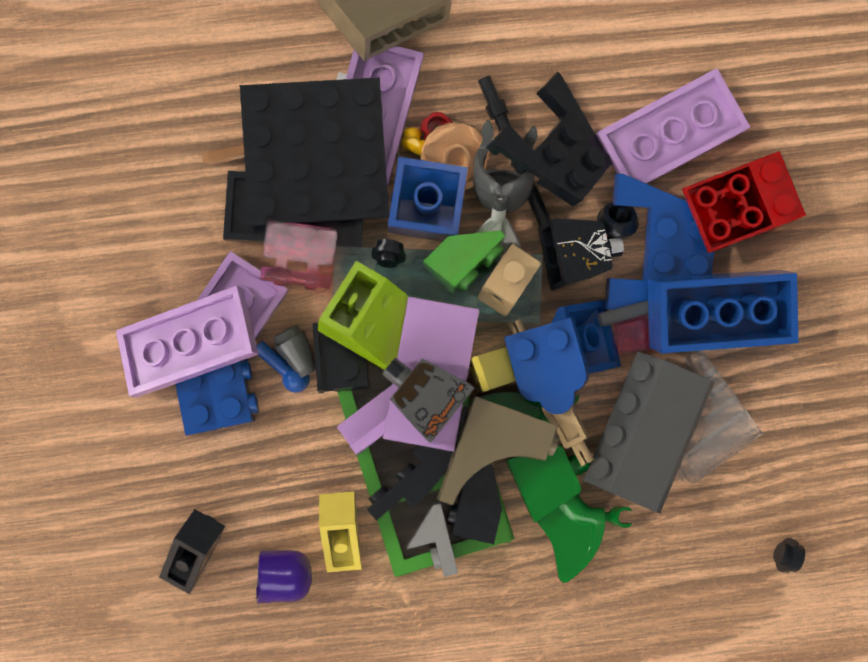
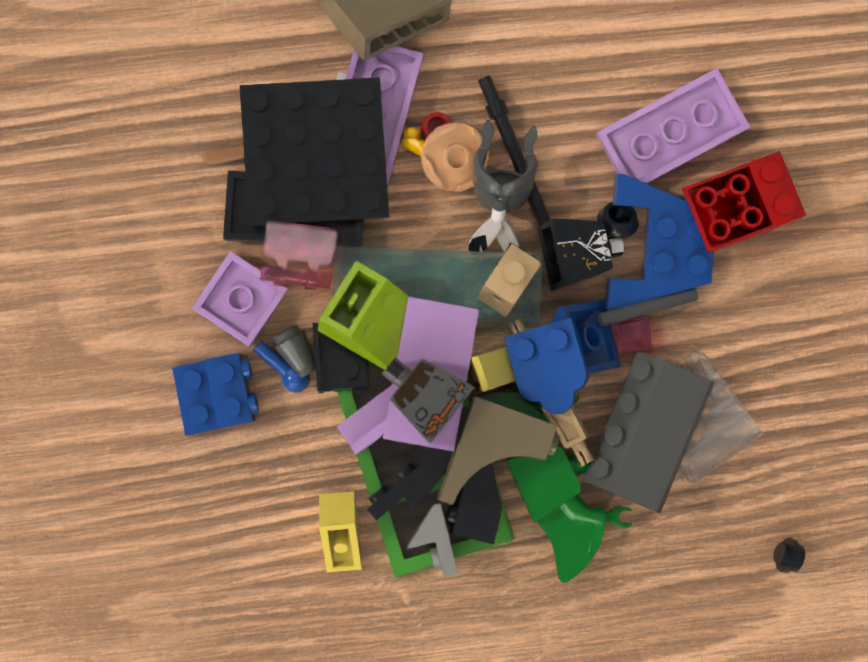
(187, 342): lavender plate -> none
(191, 551): black slope -> none
(283, 576): dark purple helmet -> none
(388, 253): black plate -> none
(427, 199): blue slope -> none
(460, 257): bright green slope -> none
(568, 157): black wing -> none
(722, 311): blue brick -> none

